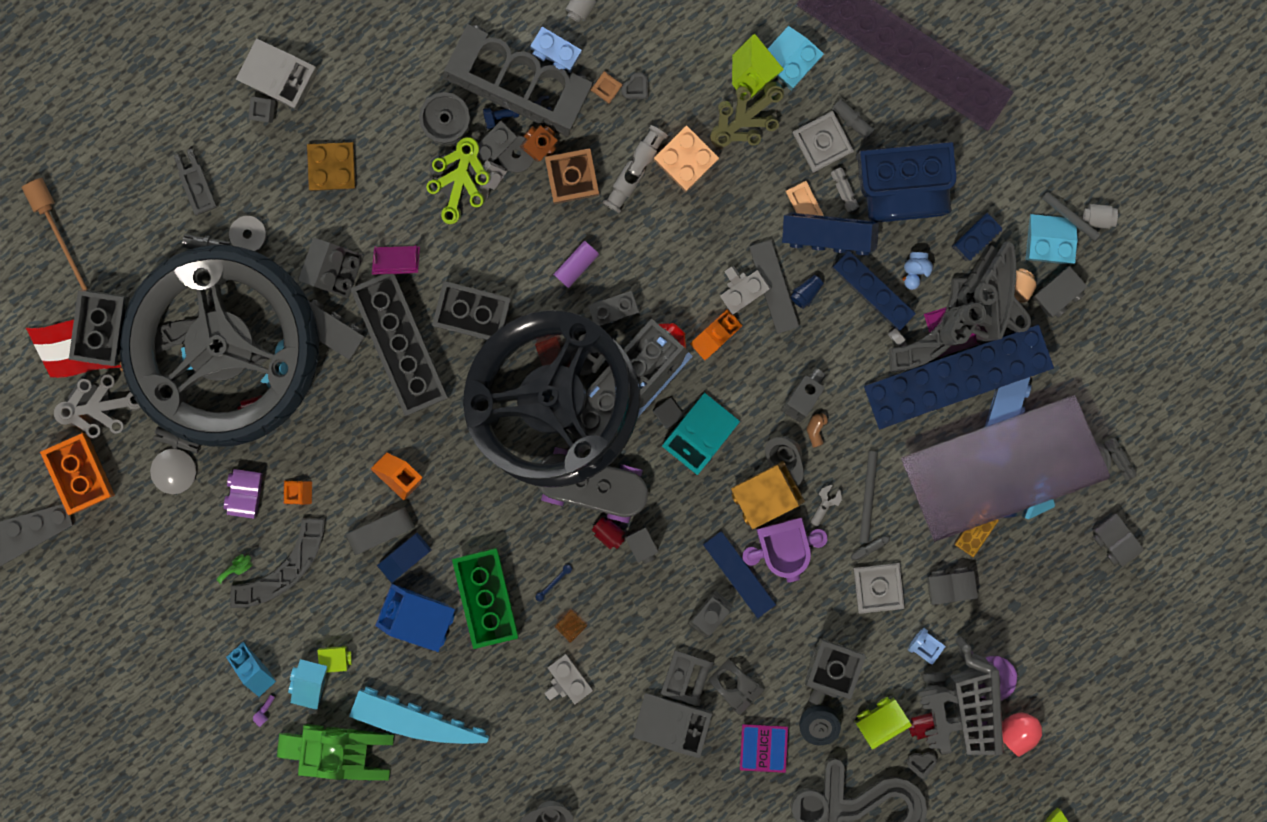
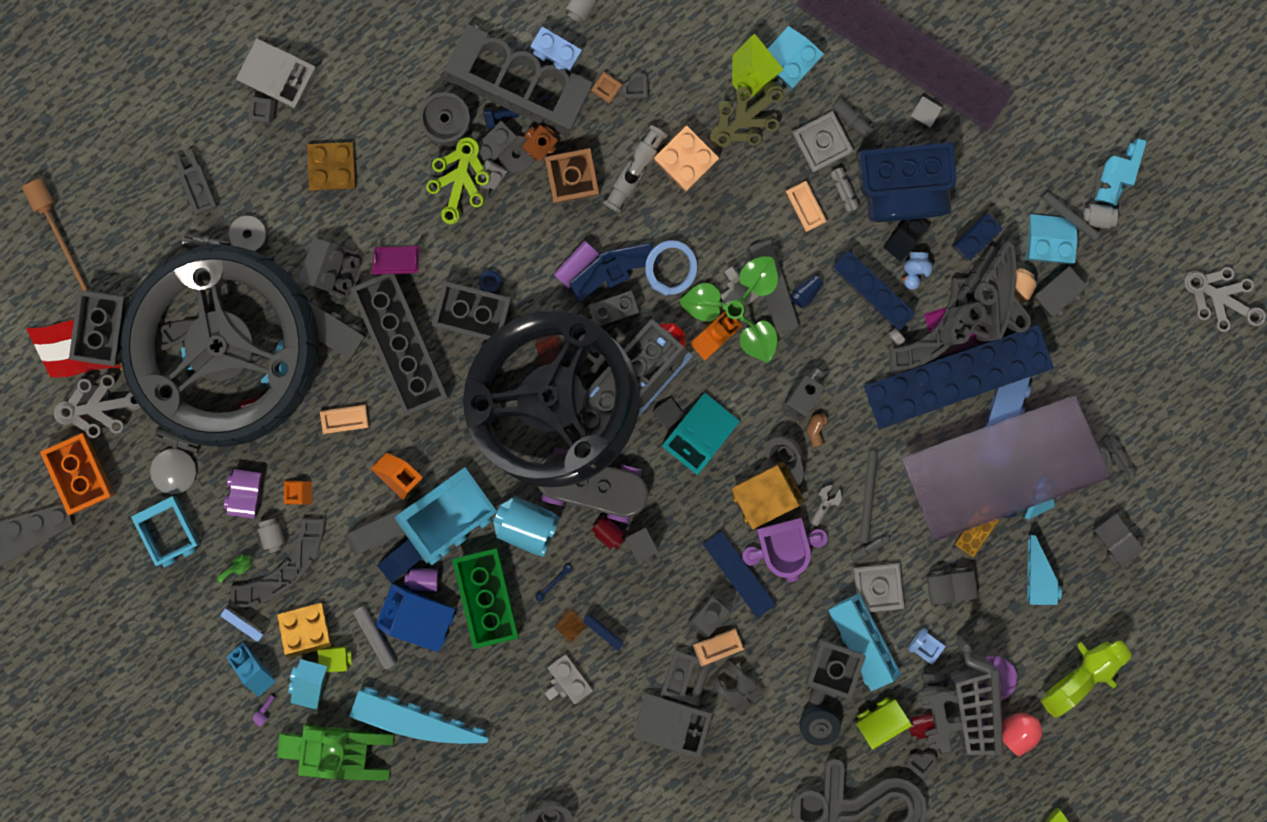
(168, 559): none -> medium azure window
(242, 624): none -> light blue tile
(271, 535): none -> light grey brick
(304, 630): none -> plate
(344, 419): none -> light nougat tile
(374, 637): none -> light grey axle
(422, 579): none -> medium lavender brick
(446, 516): none -> medium azure cylinder
(490, 281): none -> dark blue tile
(525, 525): none -> medium azure cylinder
(602, 631): none -> dark blue tile
(610, 268): none -> dark blue plate
(658, 286): none -> light blue piece
(718, 647): none -> light nougat tile
(761, 277): none -> bright green plant
(763, 748): piece -> none
(830, 232): dark blue brick -> none
(862, 635): none -> medium azure brick
(906, 238): none -> black slope
(926, 112): none -> light grey tile
(1041, 581): none -> medium azure slope
(1098, 666): none -> lime animal
(1117, 173): none -> medium azure plate
(1220, 297): none -> light grey plant

